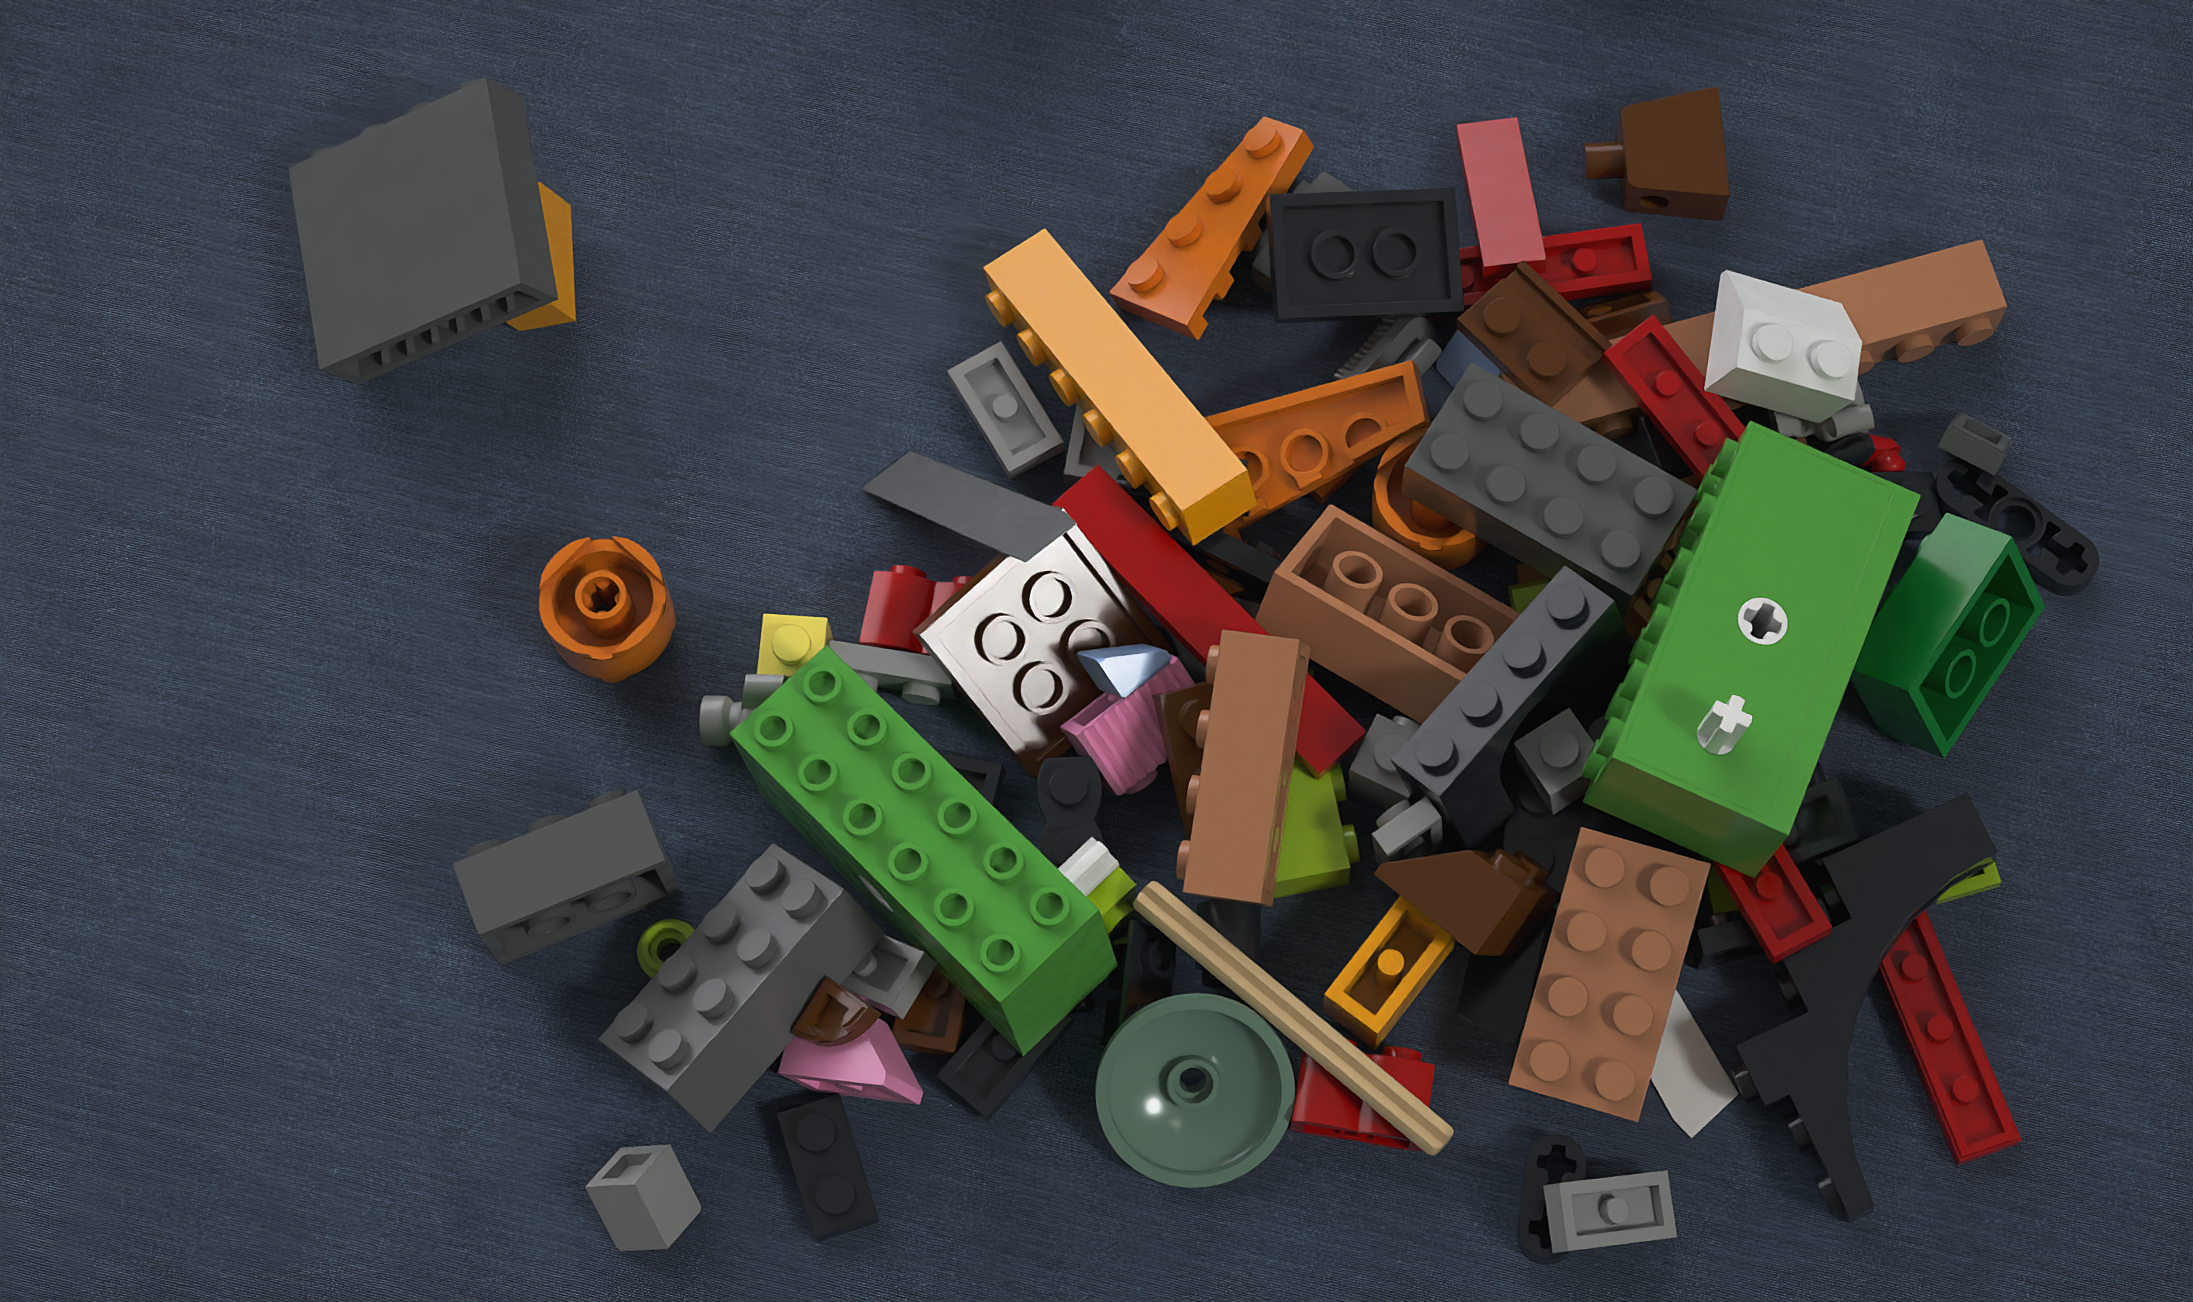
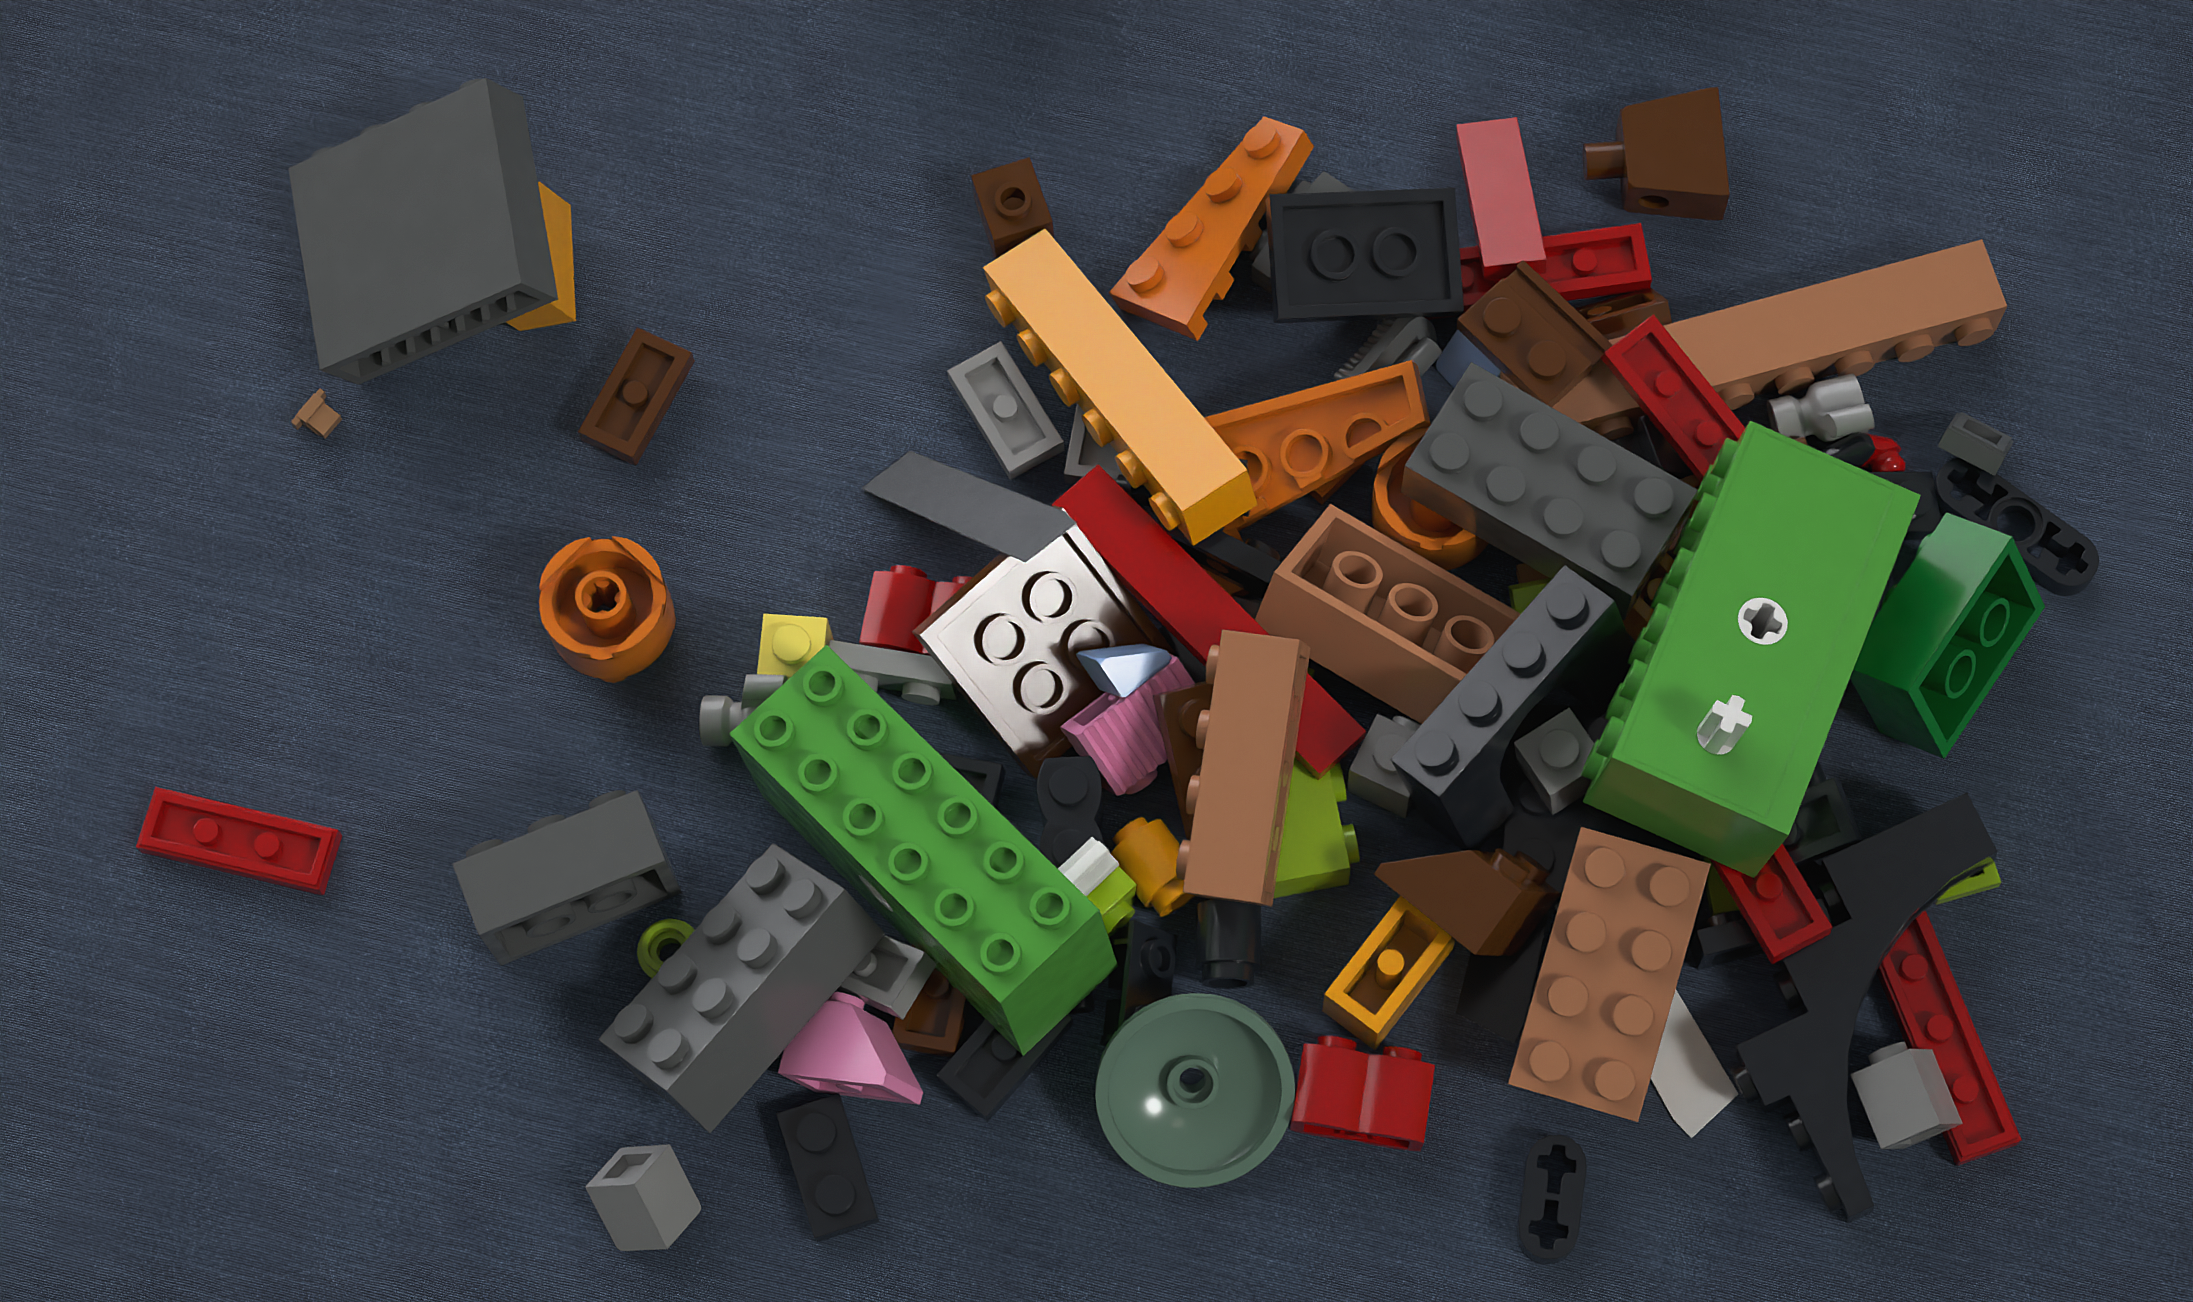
(239, 841): none -> red tile
(317, 415): none -> medium nougat piece
(636, 396): none -> reddish brown plate
(834, 1016): reddish brown tile -> none
(1010, 205): none -> reddish brown brick
(1149, 858): none -> light orange brick
(1293, 1018): tan axle -> none
(1407, 832): light grey plate -> none
(1610, 1211): light grey plate -> none
(1782, 349): white slope -> none
(1905, 1096): none -> light grey brick

